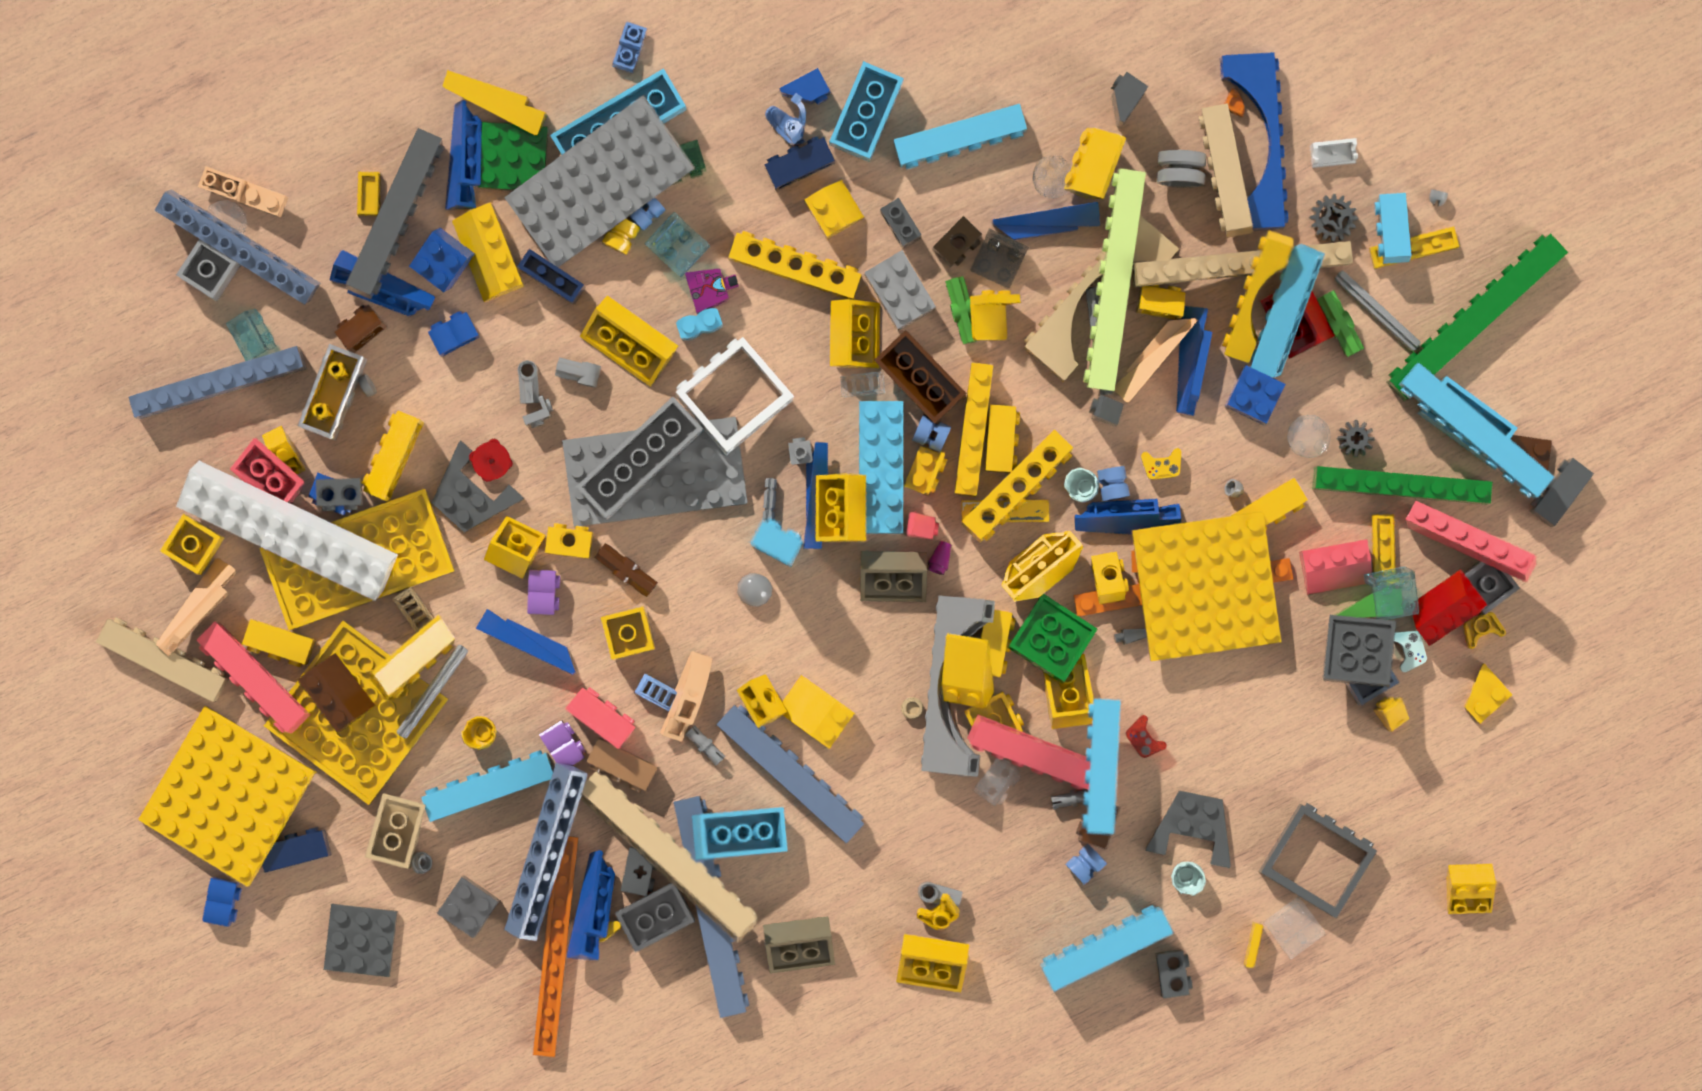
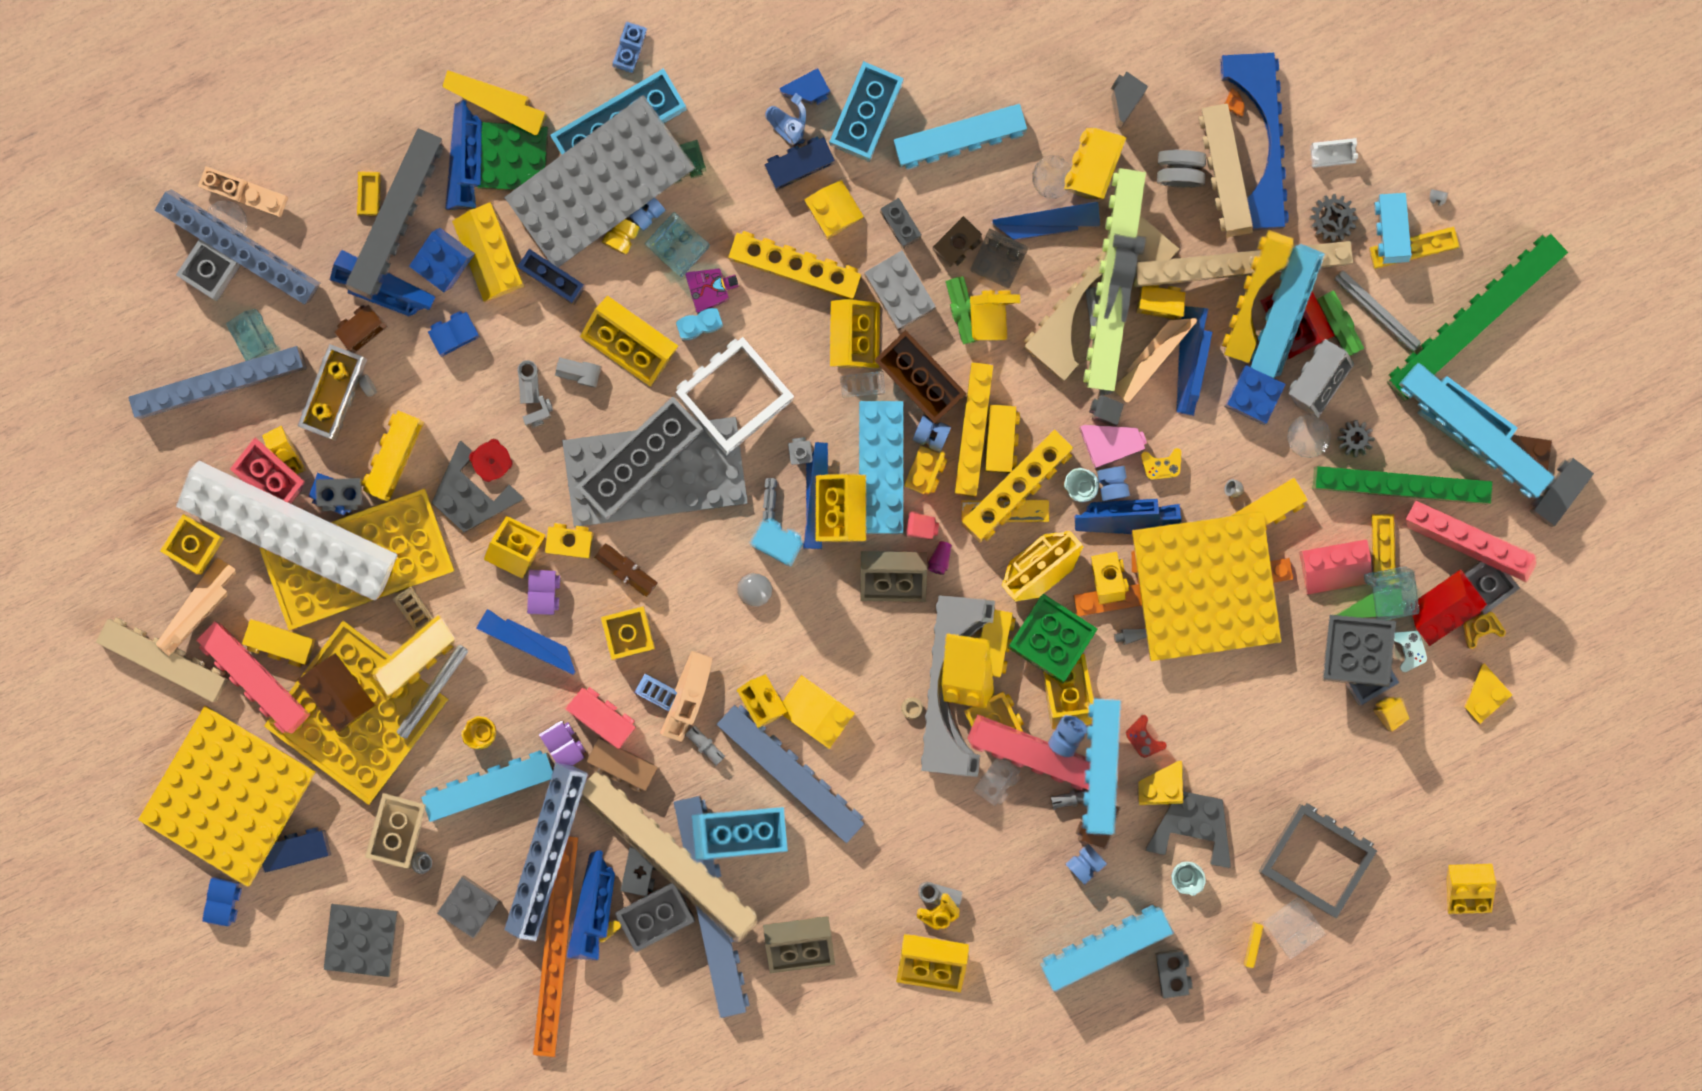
(1067, 736): none -> medium blue wheel
(1111, 443): none -> bright pink slope
(1124, 271): none -> dark grey flag
(1163, 786): none -> yellow wing
(1321, 378): none -> light grey brick

